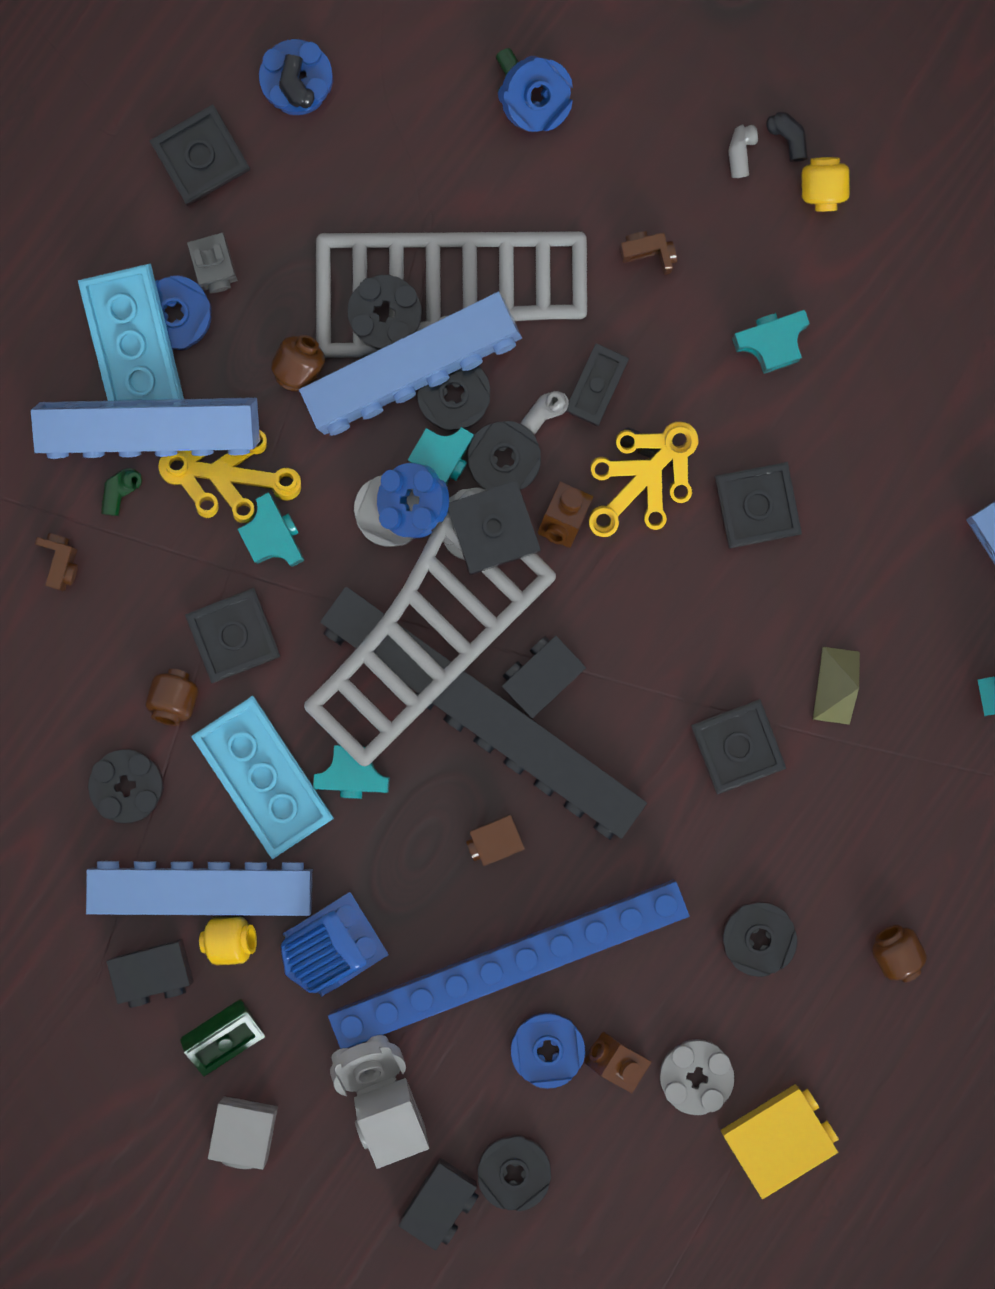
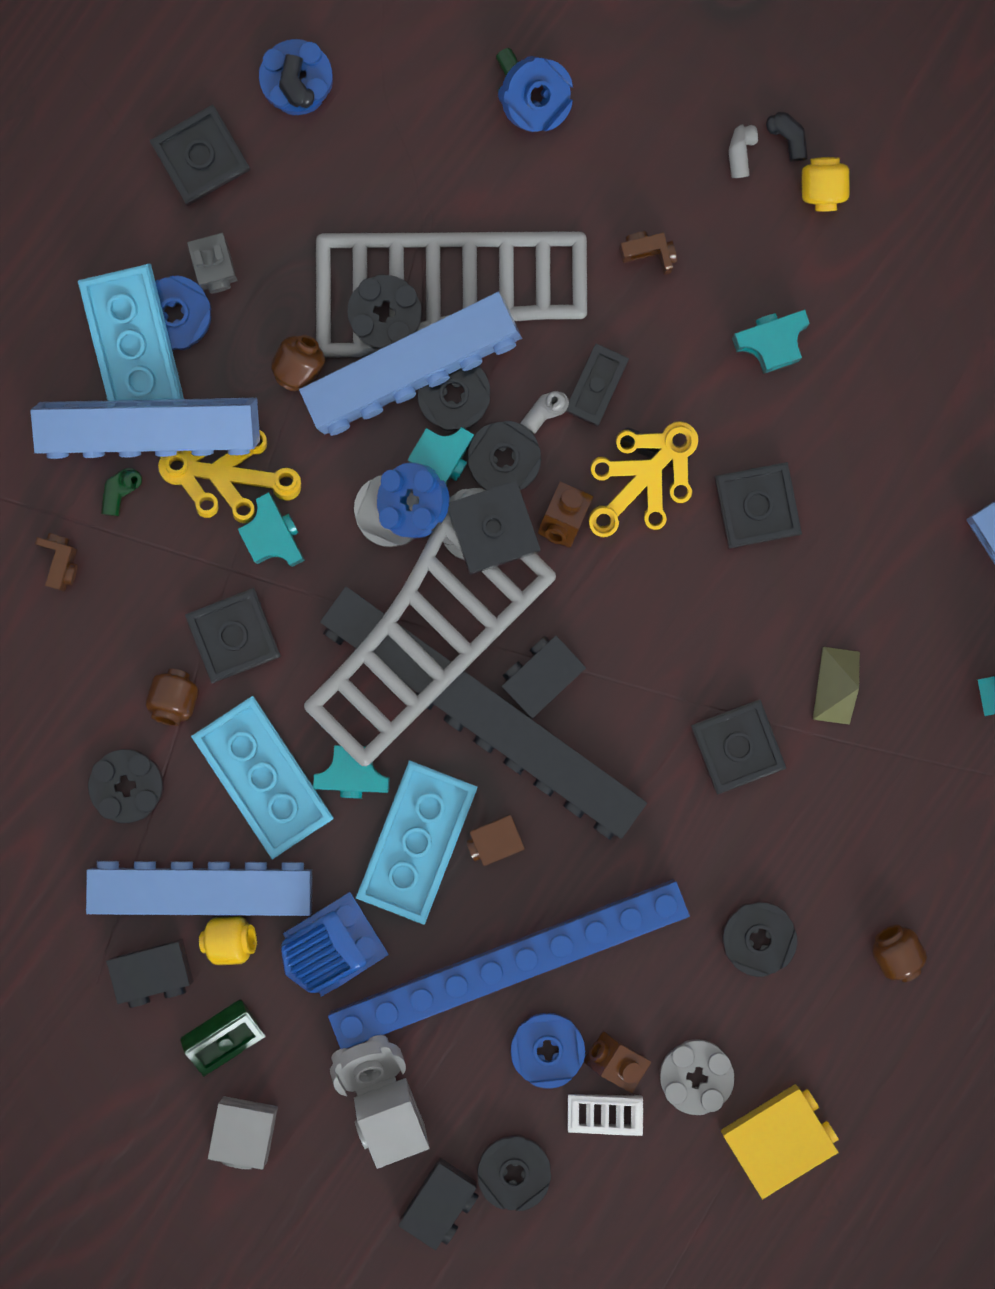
(416, 842): none -> medium azure tile
(619, 1128): none -> white slope

